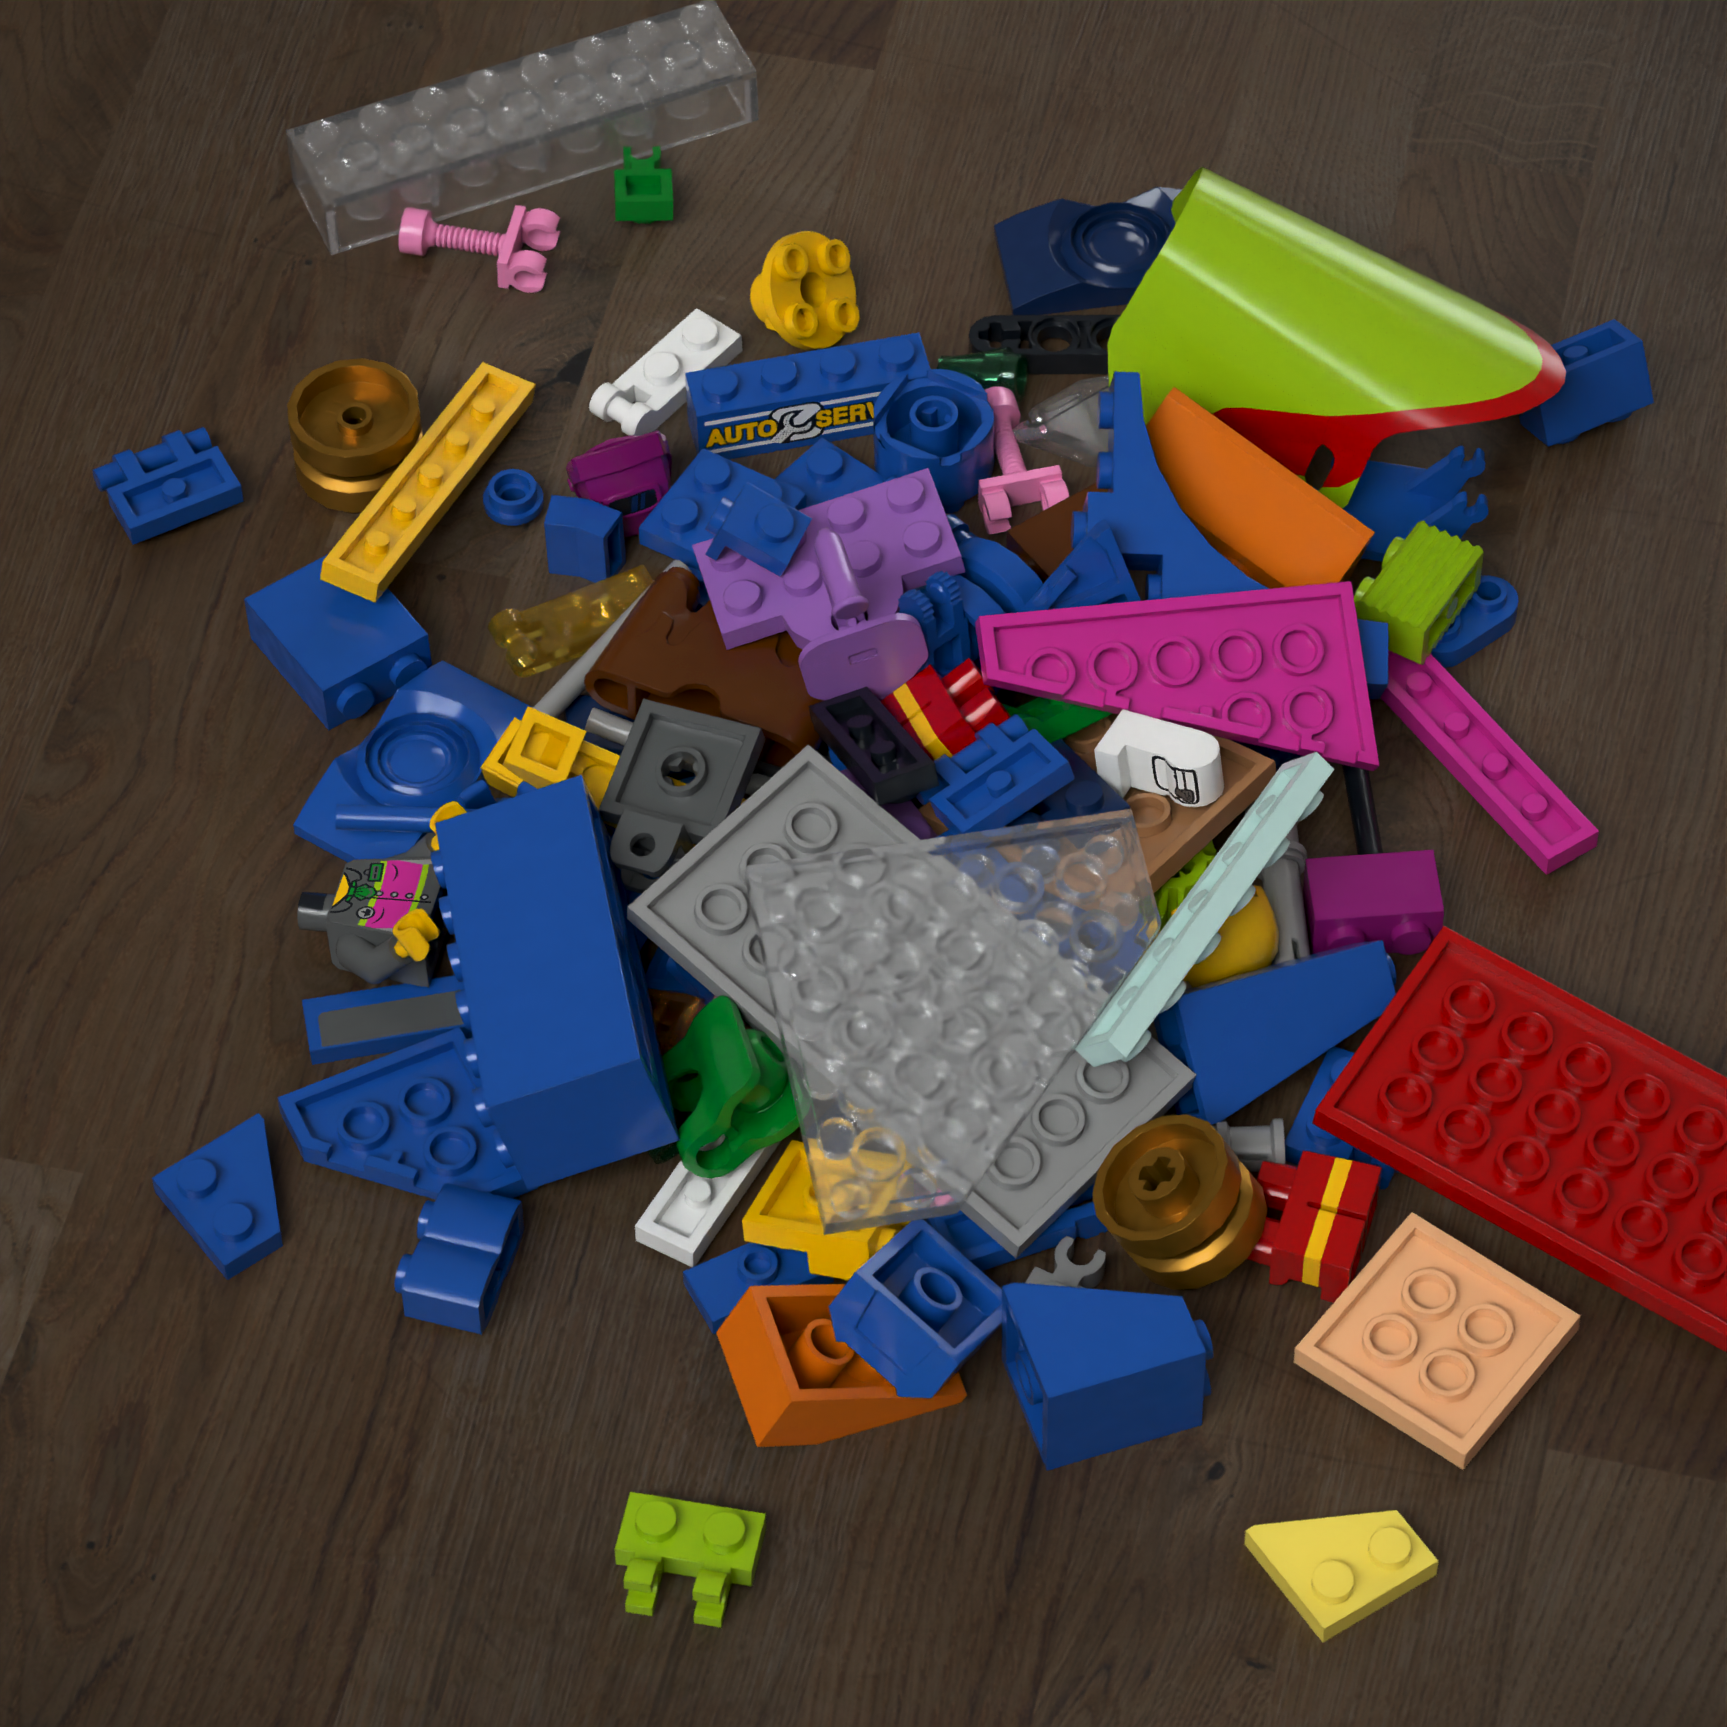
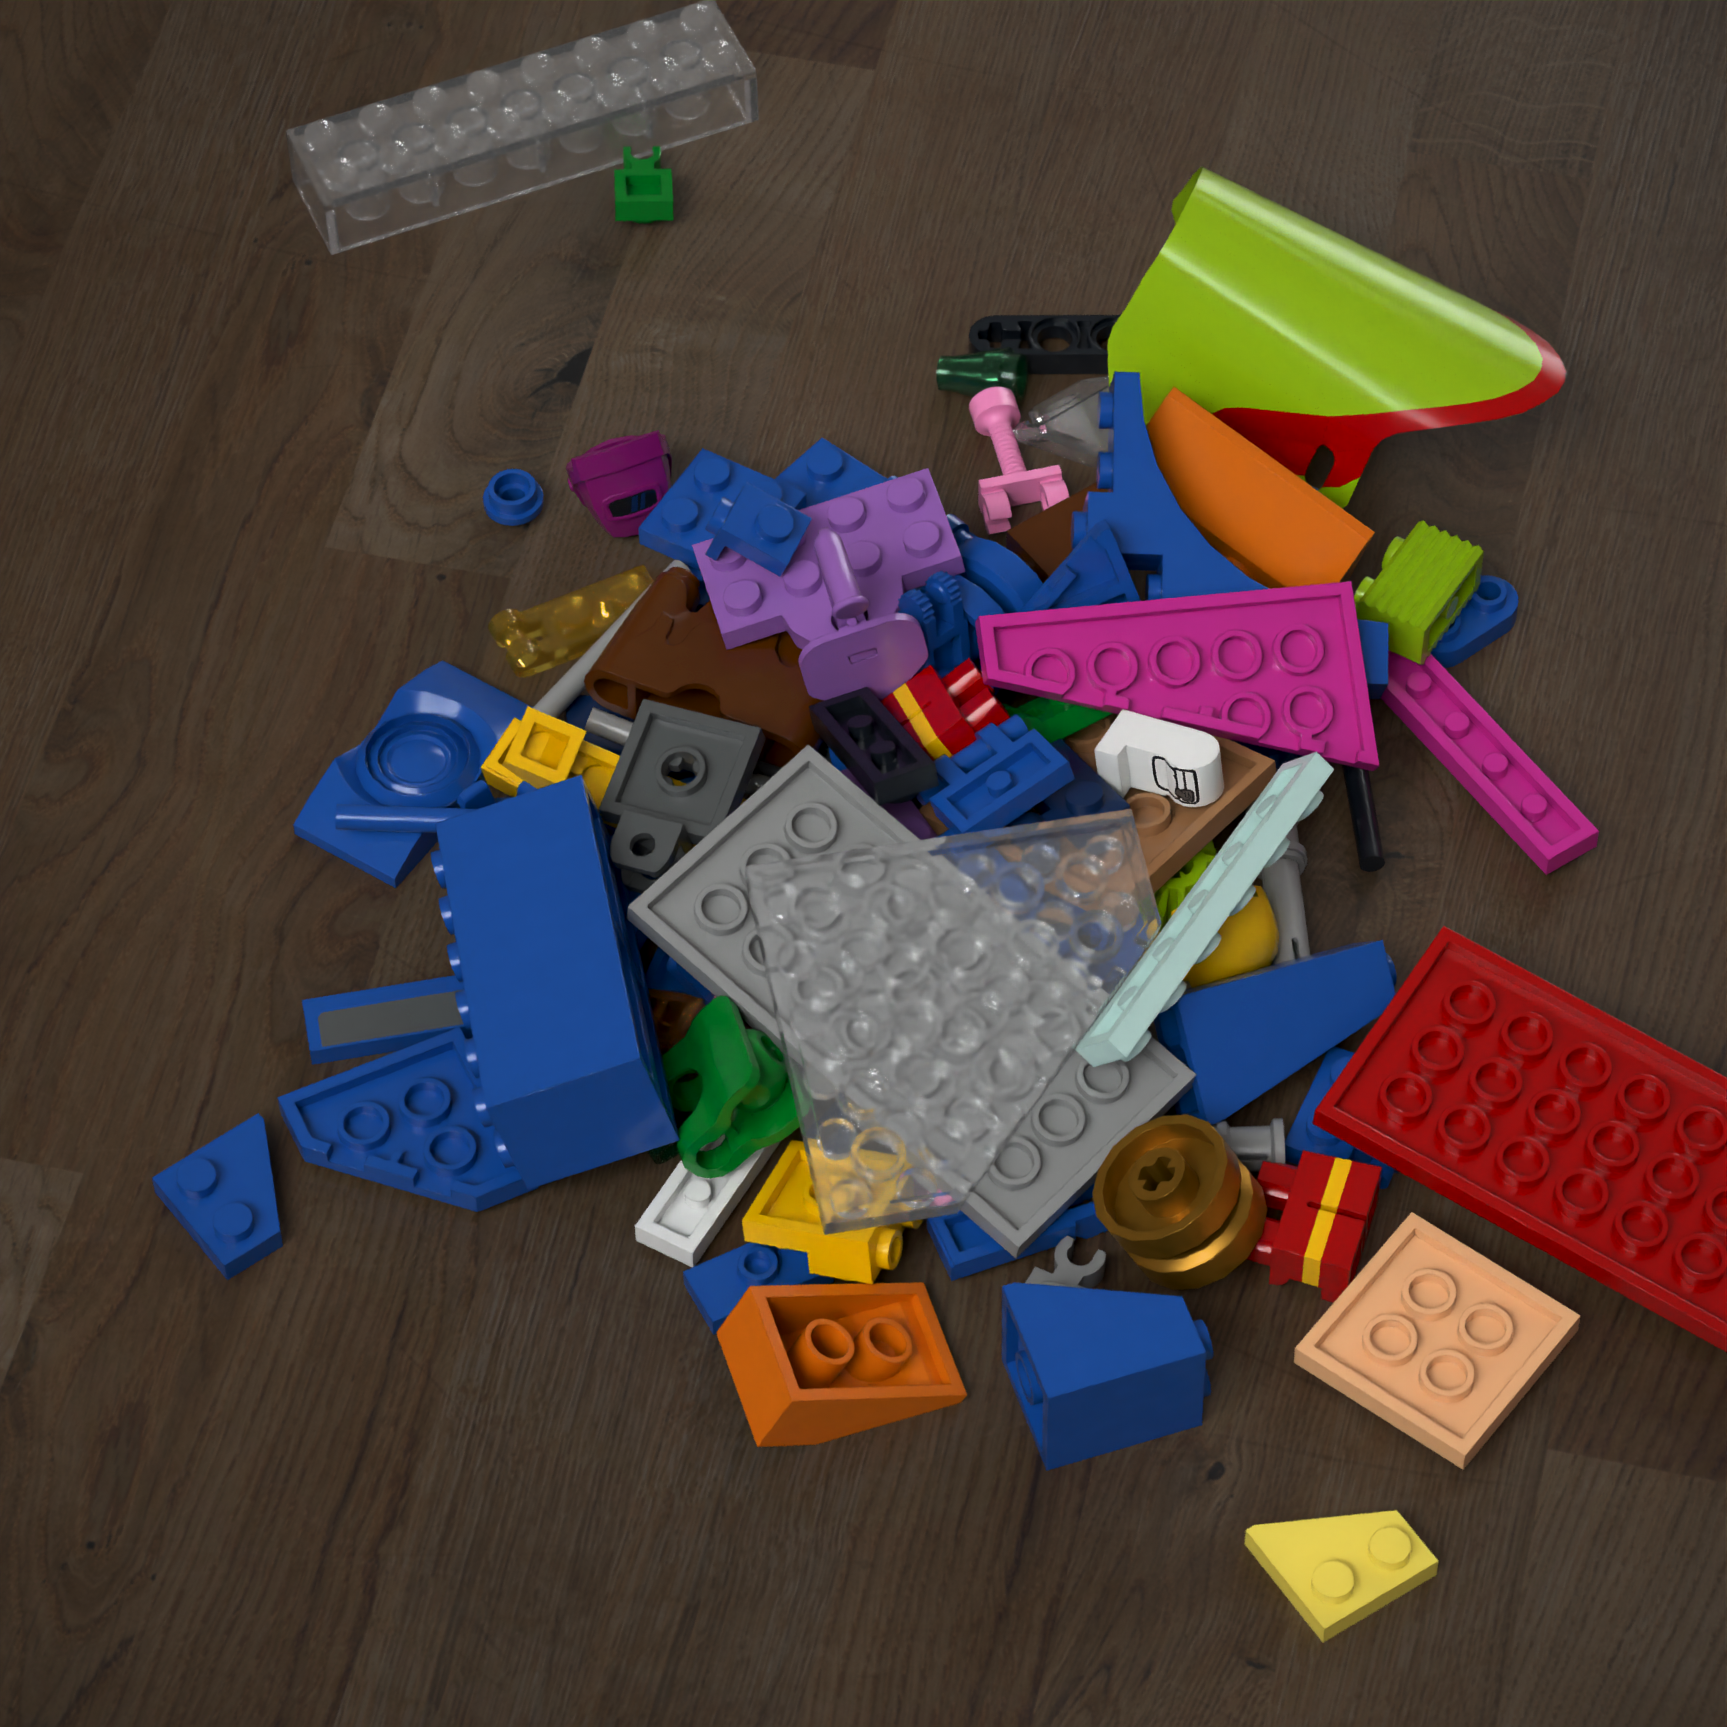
(168, 484): blue plate -> none
(336, 645): blue brick -> none
(351, 430): pearl gold wheel -> none
(385, 913): torso -> none
(427, 482): yellow plate -> none
(460, 1258): blue brick -> none
(514, 267): bright pink bar -> none
(584, 538): blue piece -> none
(659, 376): white plate -> none
(687, 1540): lime plate -> none
(797, 396): blue brick -> none
(807, 291): yellow plate -> none
(917, 1311): blue slope -> none
(938, 426): blue brick -> none
(1081, 253): dark blue slope -> none
(1373, 899): magenta brick -> none
(1397, 497): blue plate -> none
(1602, 384): blue brick -> none

